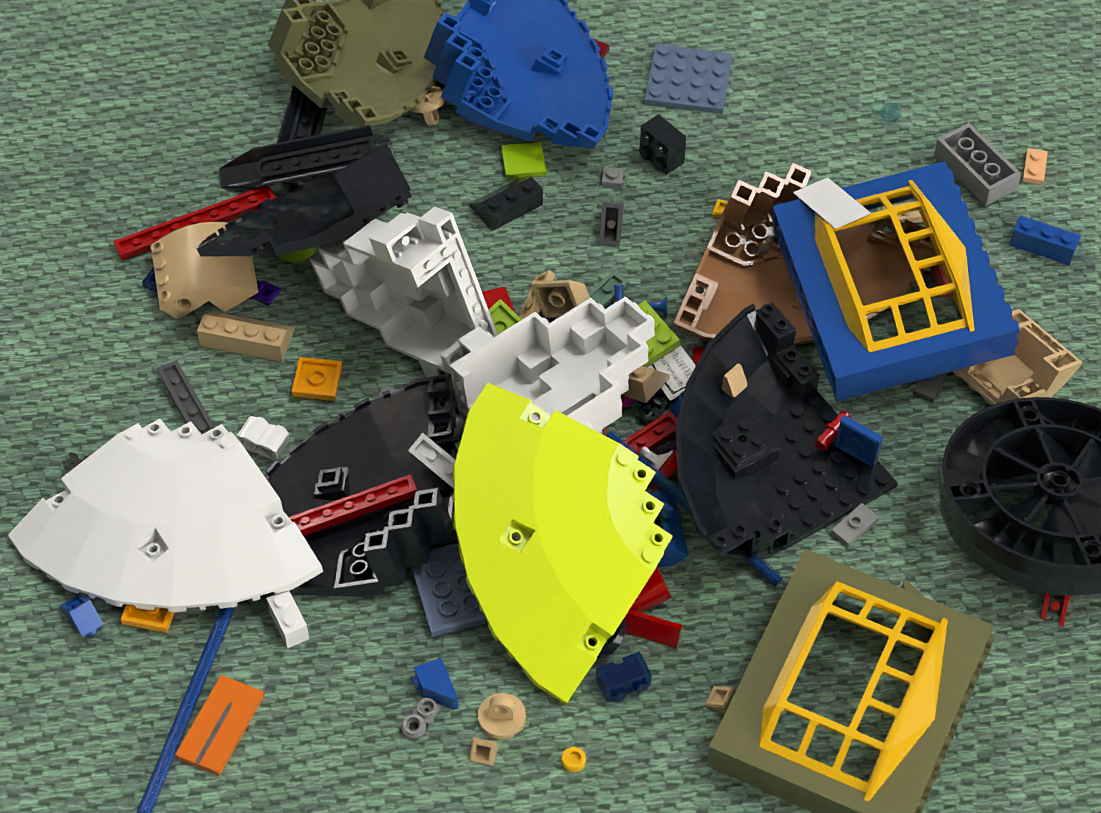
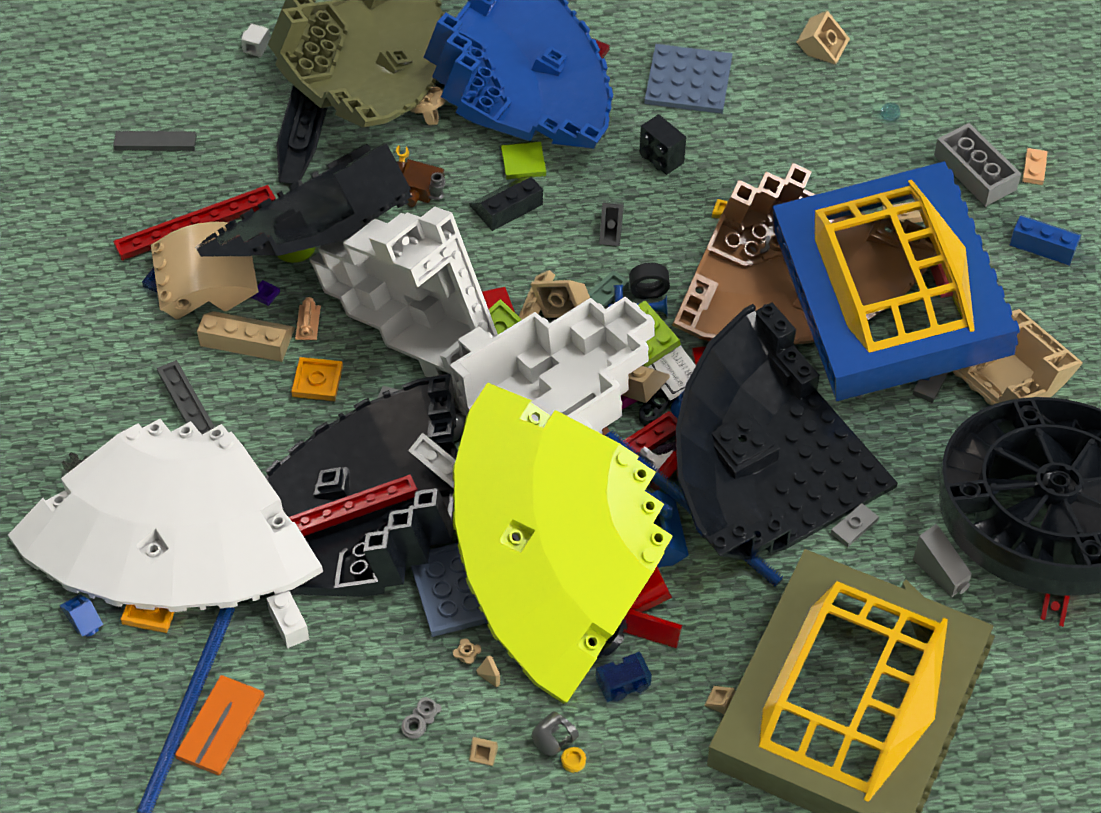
(155, 140): none -> dark grey tile
(255, 40): none -> white brick
(263, 437): white brick -> none
(299, 158): black hinge -> none
(308, 320): none -> light nougat hinge
(424, 179): none -> reddish brown torso
(435, 683): blue slope -> none
(469, 657): none -> tan plate
(489, 671): none -> tan slope
(501, 716): tan tile -> none
(543, 737): none -> dark grey helmet
(612, 177): light grey plate -> none
(649, 271): none -> black tyre
(734, 381): tan slope -> none
(823, 38): none -> tan slope
(830, 432): red pin -> none
(832, 203): white sticker -> none
(858, 441): blue plate -> none
(941, 561): none -> light grey slope

